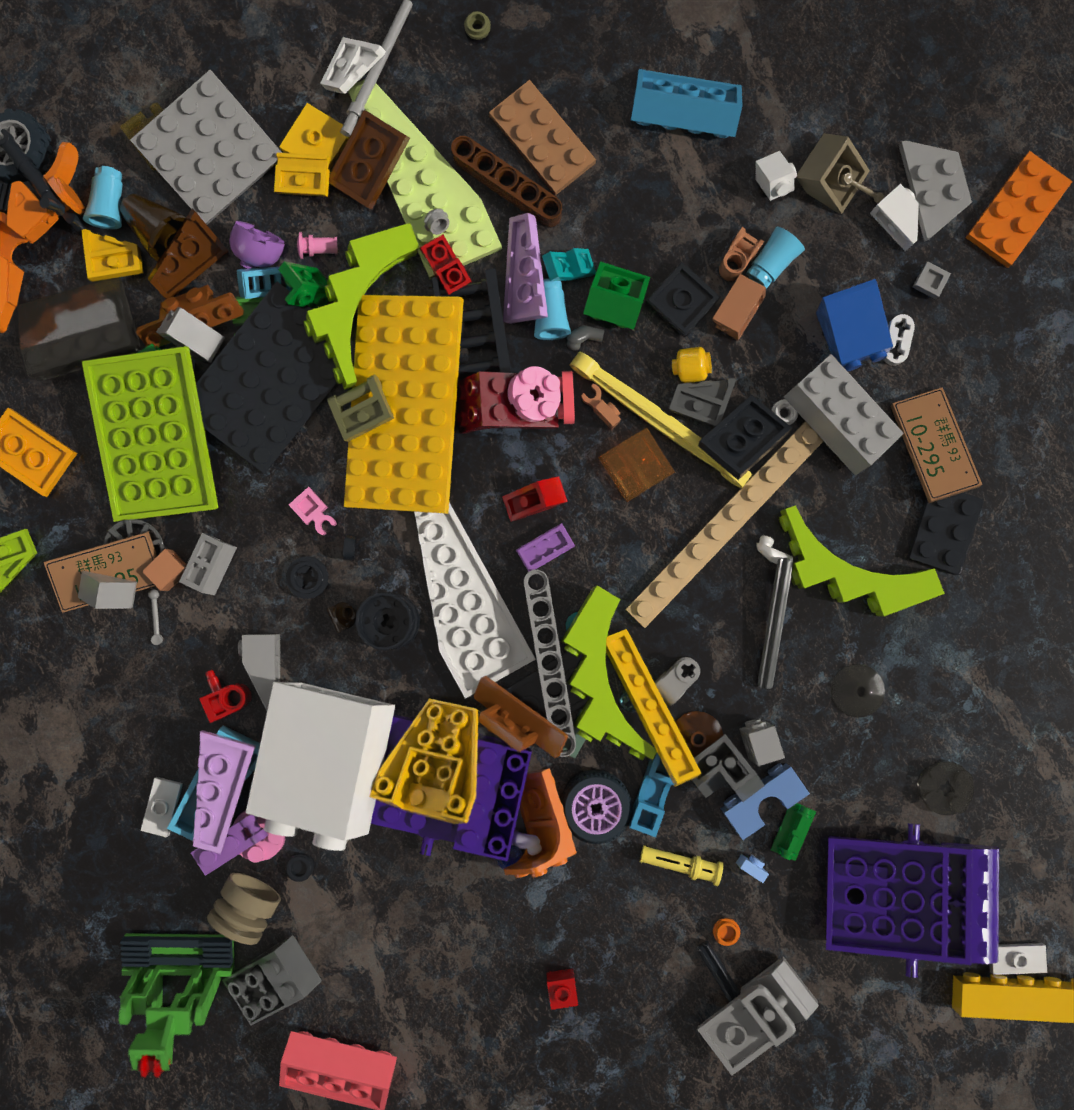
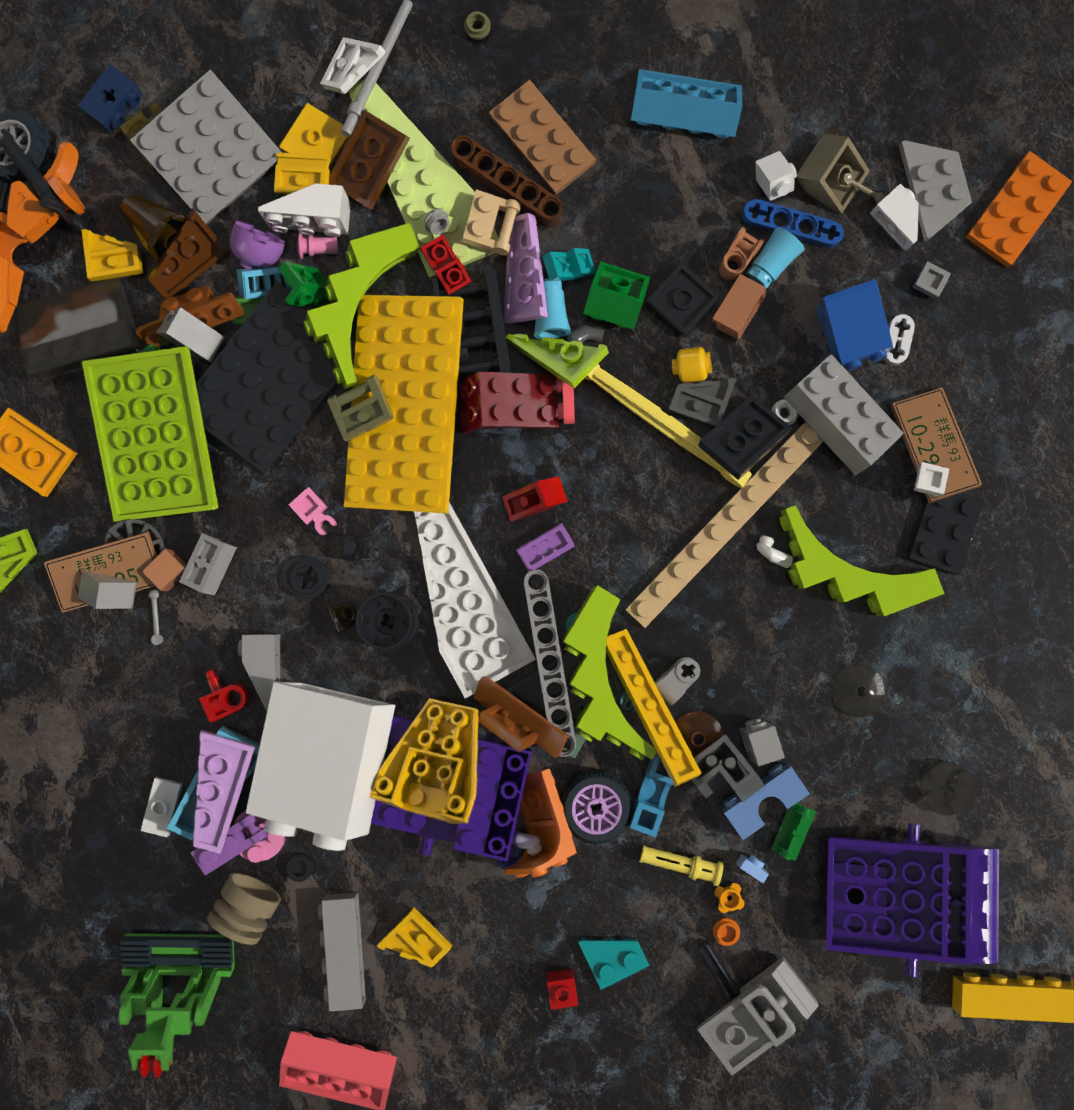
(105, 199): medium azure plant -> none
(109, 87): none -> dark blue brick
(272, 981): dark grey slope -> none
(309, 211): none -> white slope
(342, 951): none -> light grey brick
(416, 940): none -> yellow wing
(482, 221): none -> tan plate
(548, 390): bright pink plate -> none
(564, 359): none -> lime wing
(606, 412): nougat plate -> none
(613, 959): none -> teal wing
(636, 464): clear orange slope -> none
(729, 905): none -> light orange plate
(775, 623): dark grey axle -> none
(793, 219): none -> blue beam
(931, 479): none -> white tile
(1020, 959): white plate -> none

